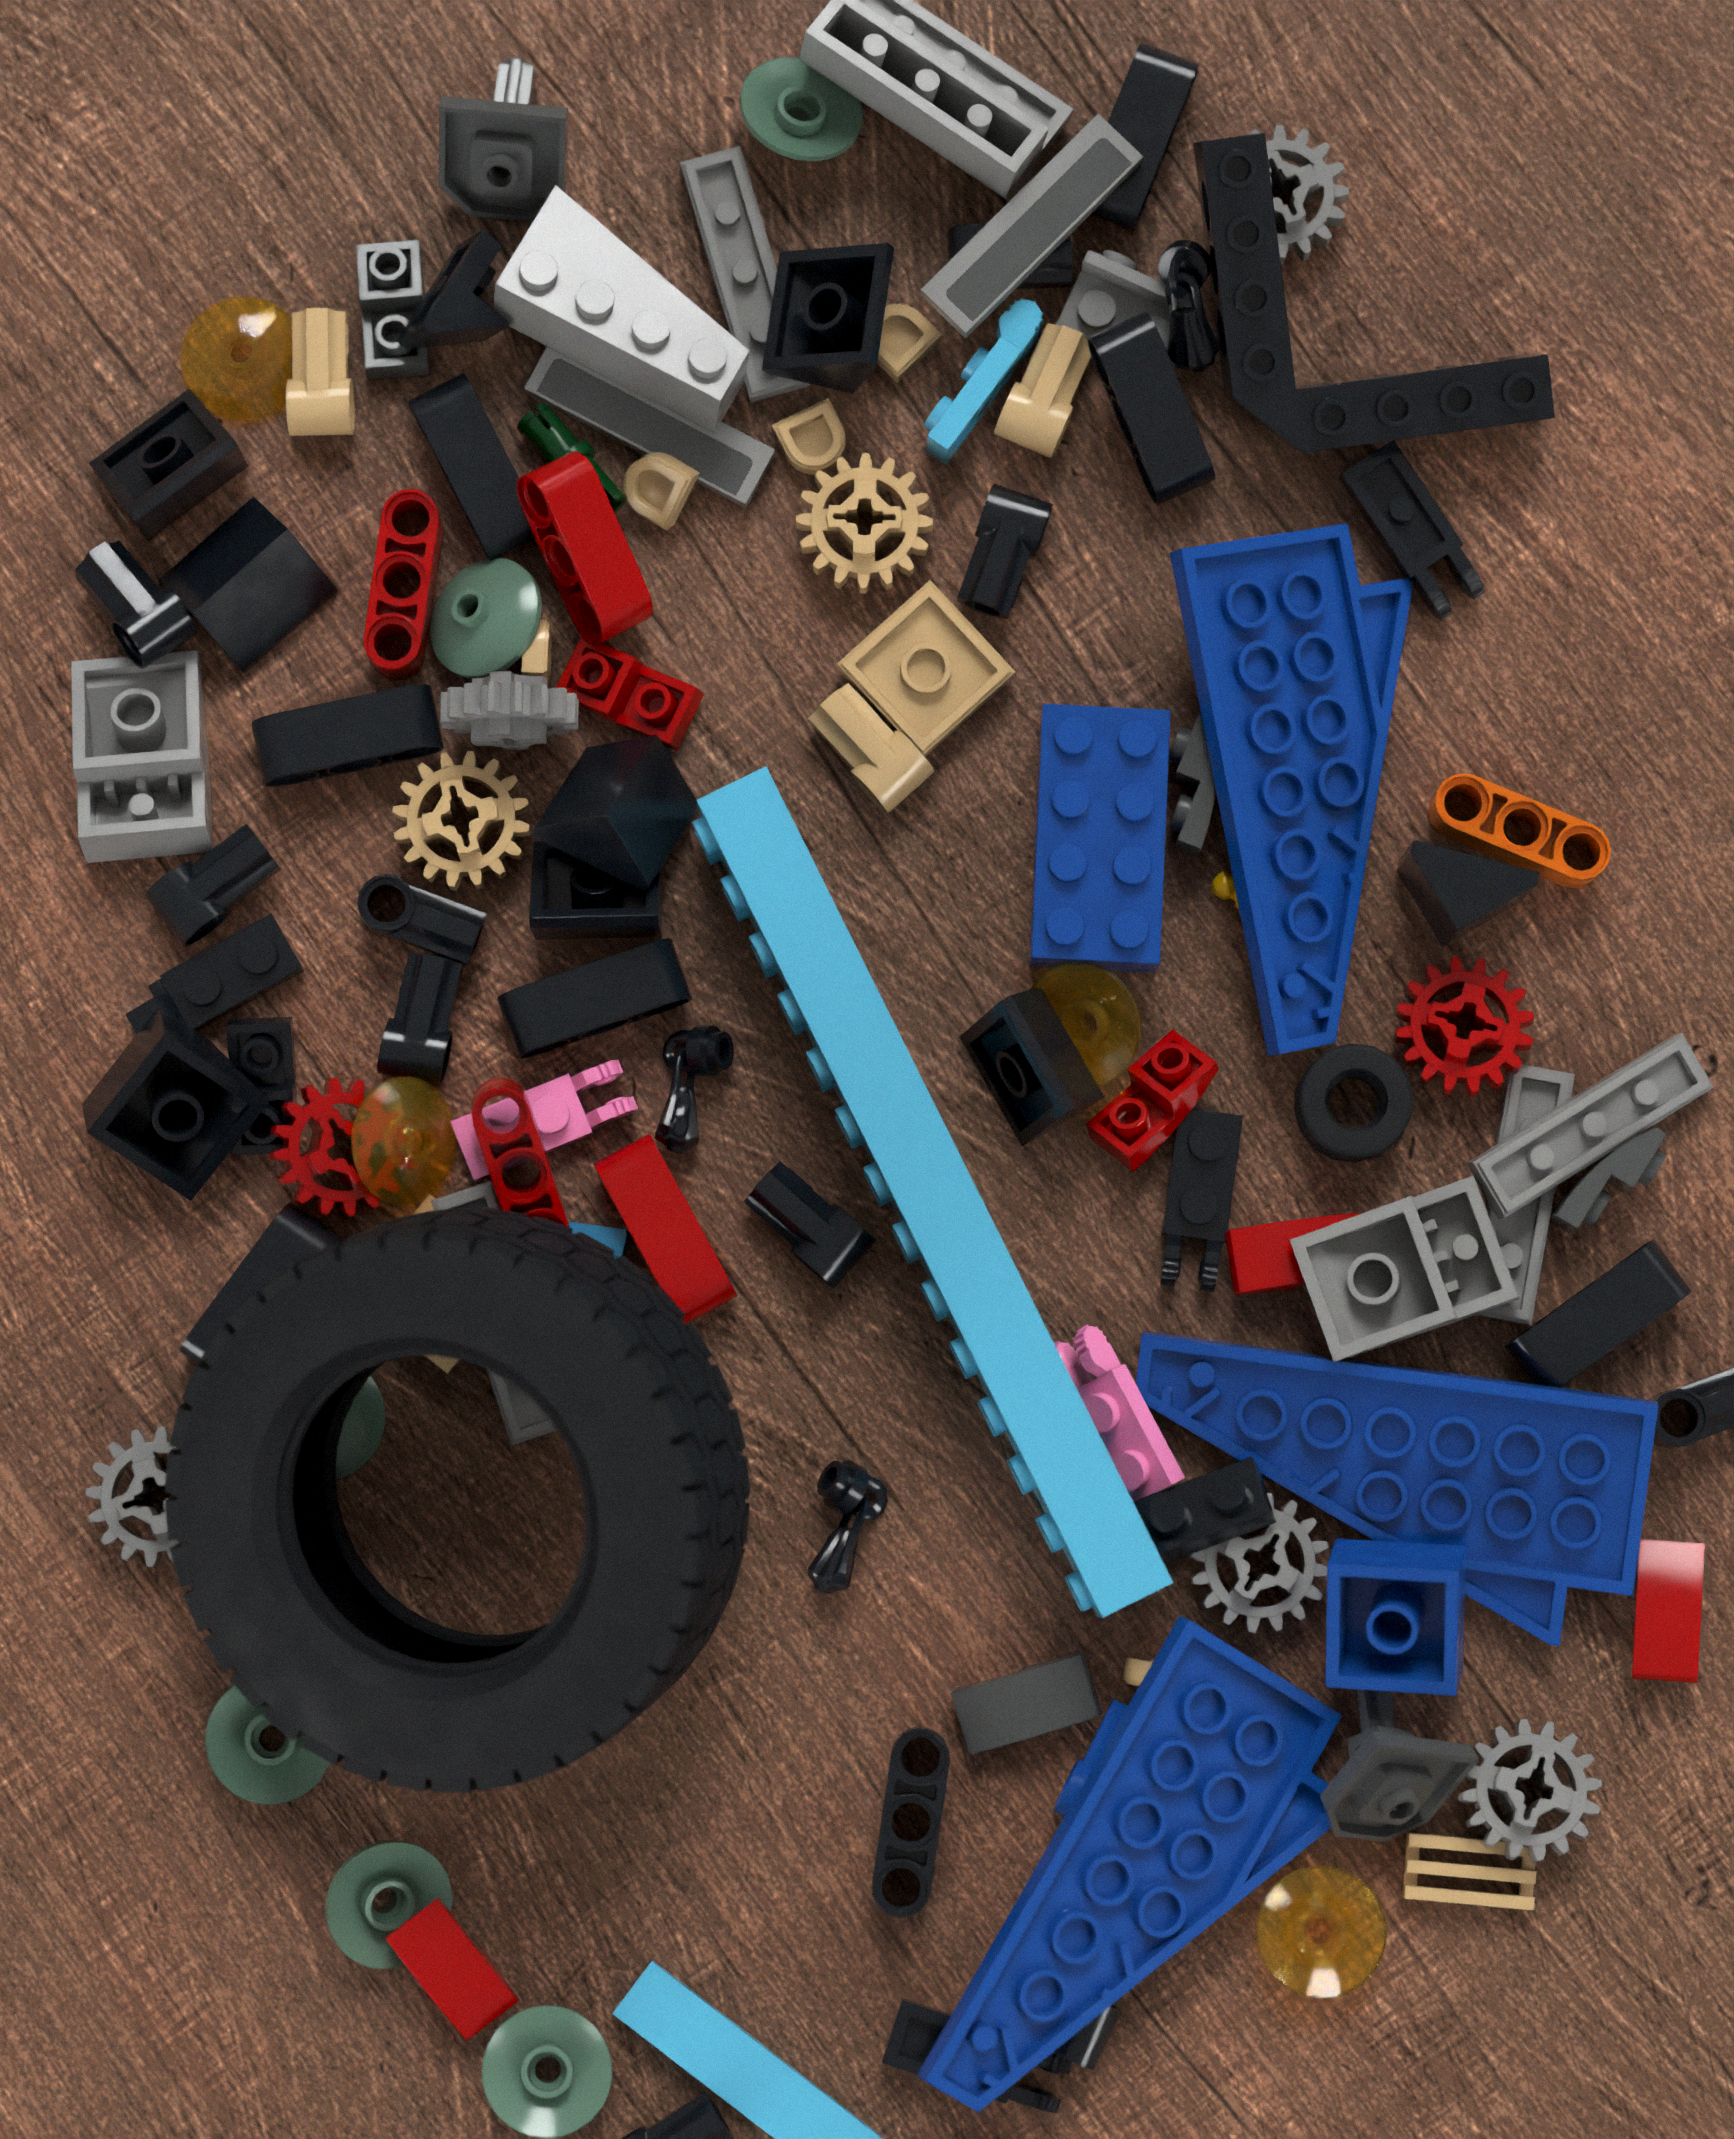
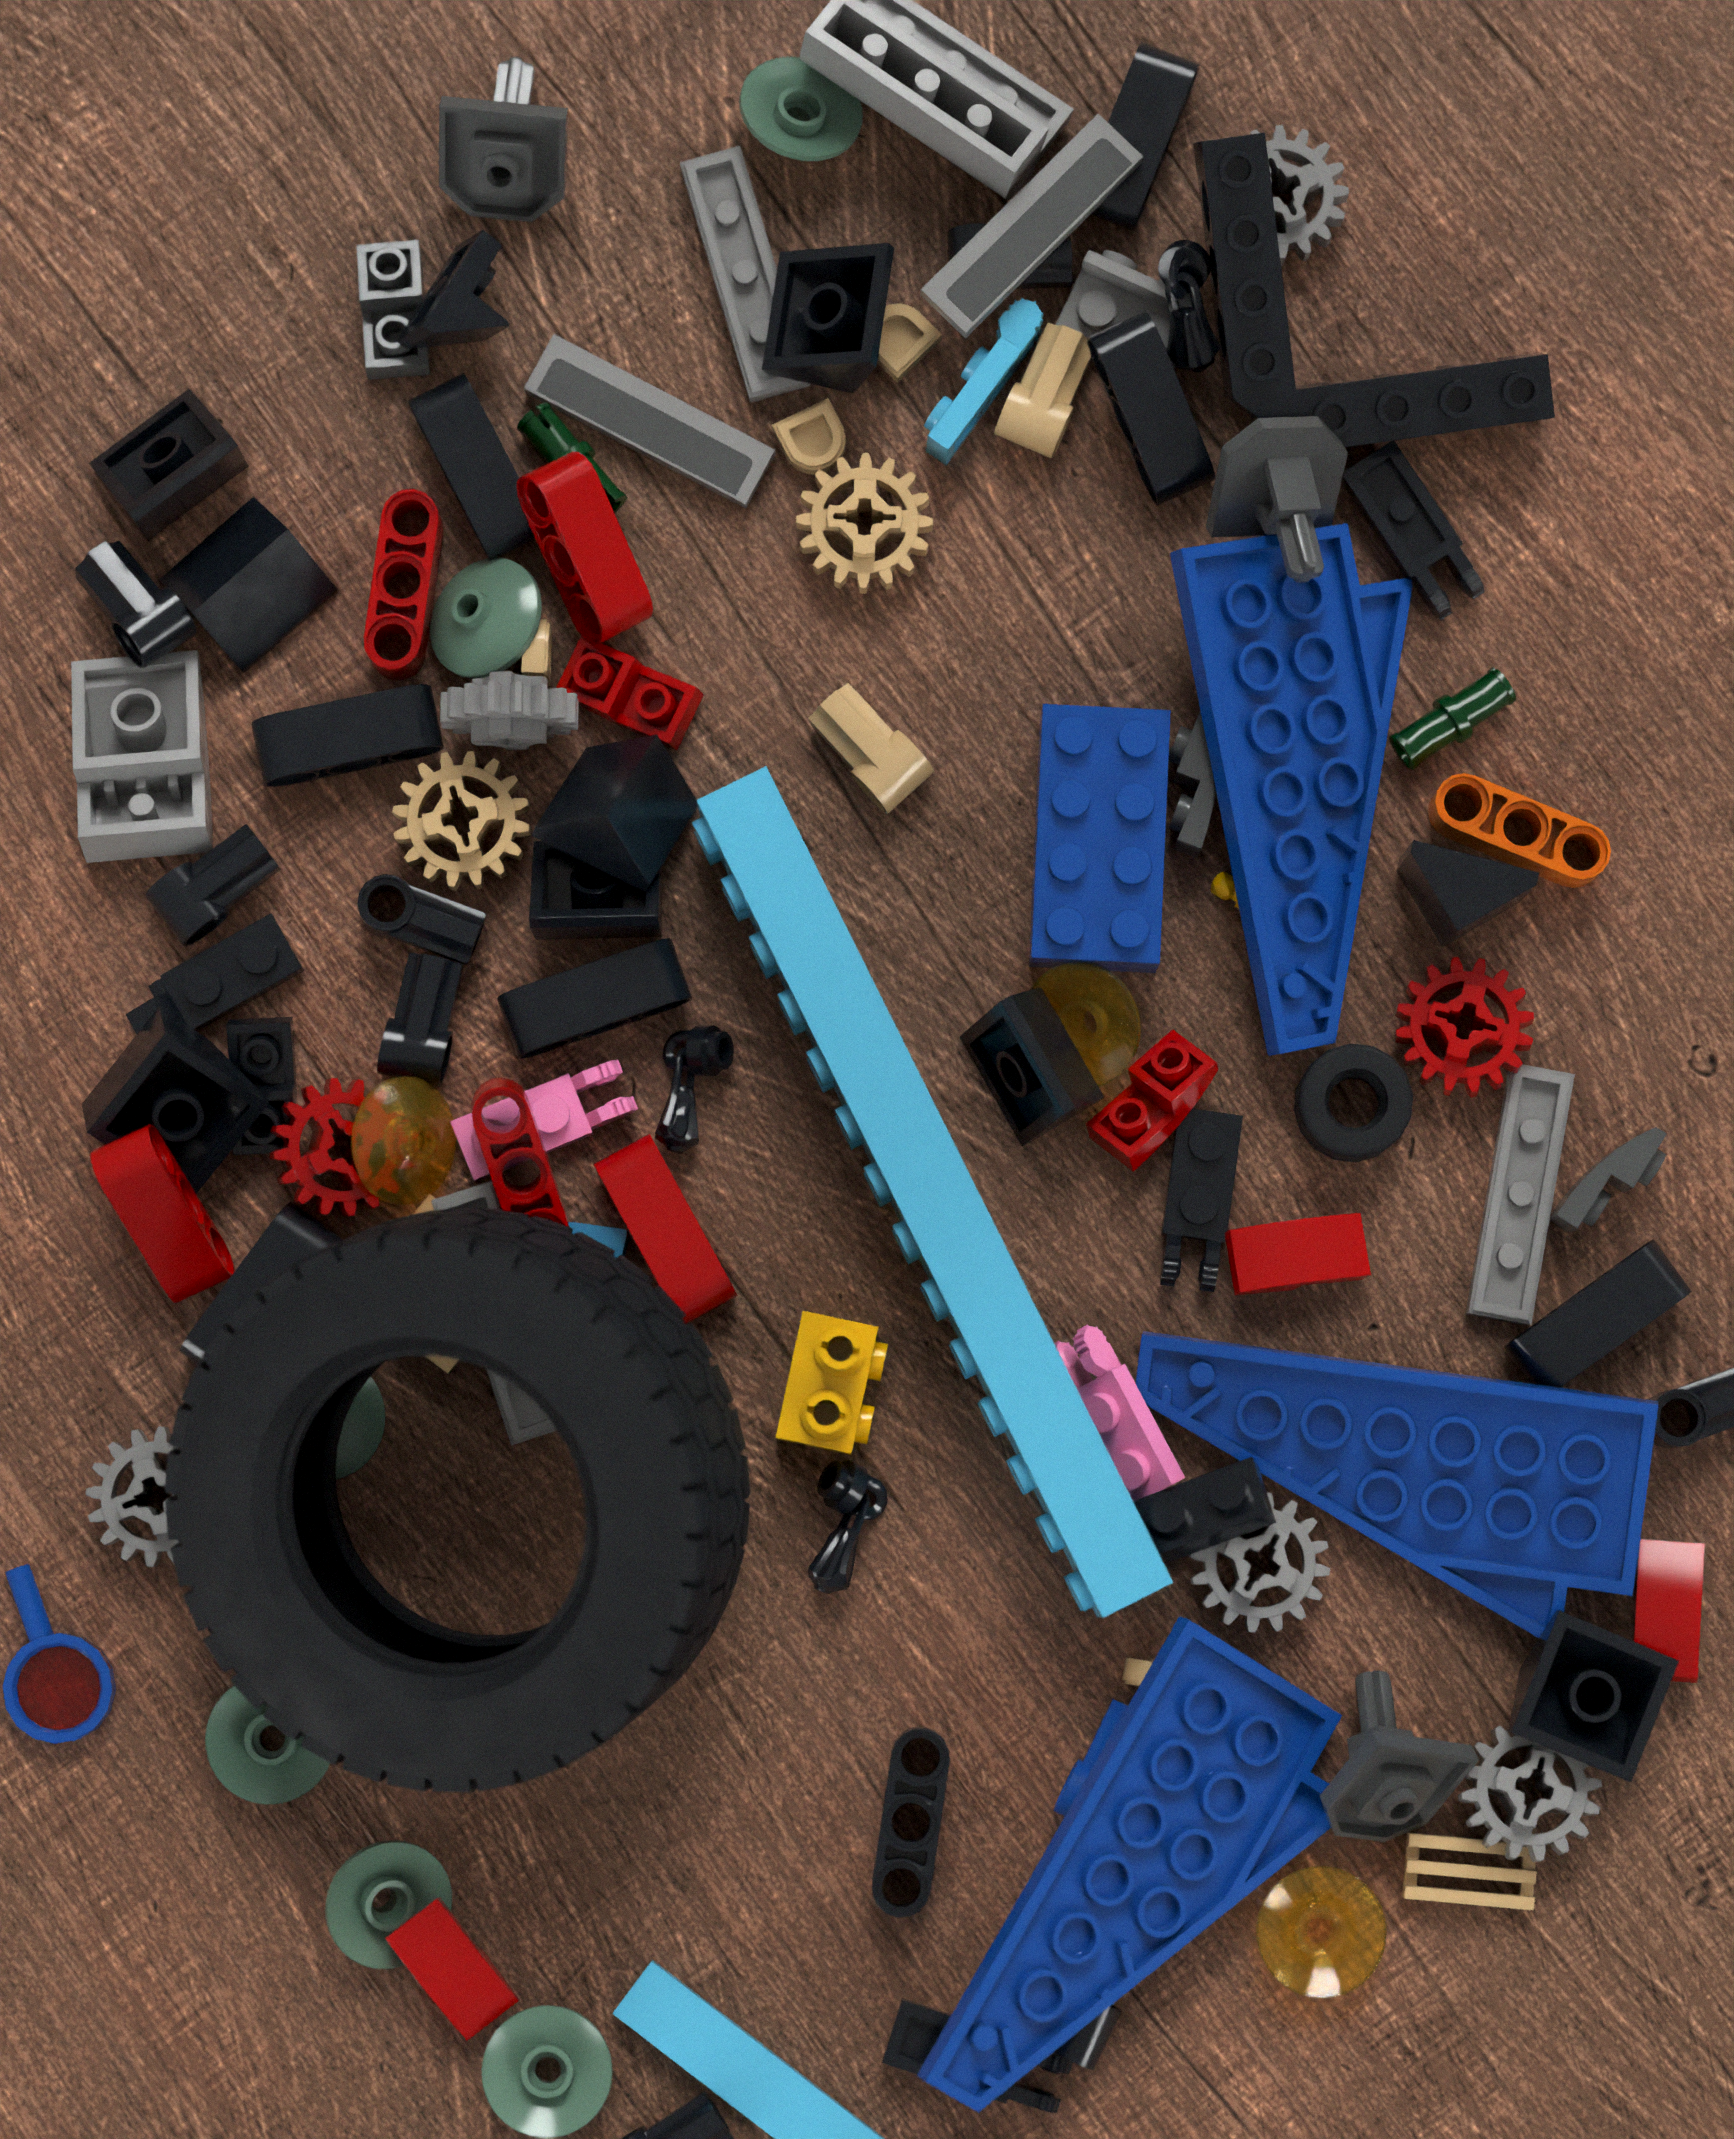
(57, 1682): none -> piece
(162, 1213): none -> red beam
(246, 388): clear yellow dish -> none
(320, 392): tan piece -> none
(618, 315): wedge -> none
(659, 487): tan tile -> none
(820, 1233): black piece -> none
(829, 1383): none -> yellow brick
(926, 668): tan plate -> none
(1008, 536): black piece -> none
(1026, 1703): dark grey slope -> none
(1283, 482): none -> dark grey piece
(1395, 1616): blue brick -> none
(1404, 1269): light grey slope -> none
(1452, 718): none -> dark green pin
(1590, 1125): light grey tile -> none
(1590, 1694): none -> black slope

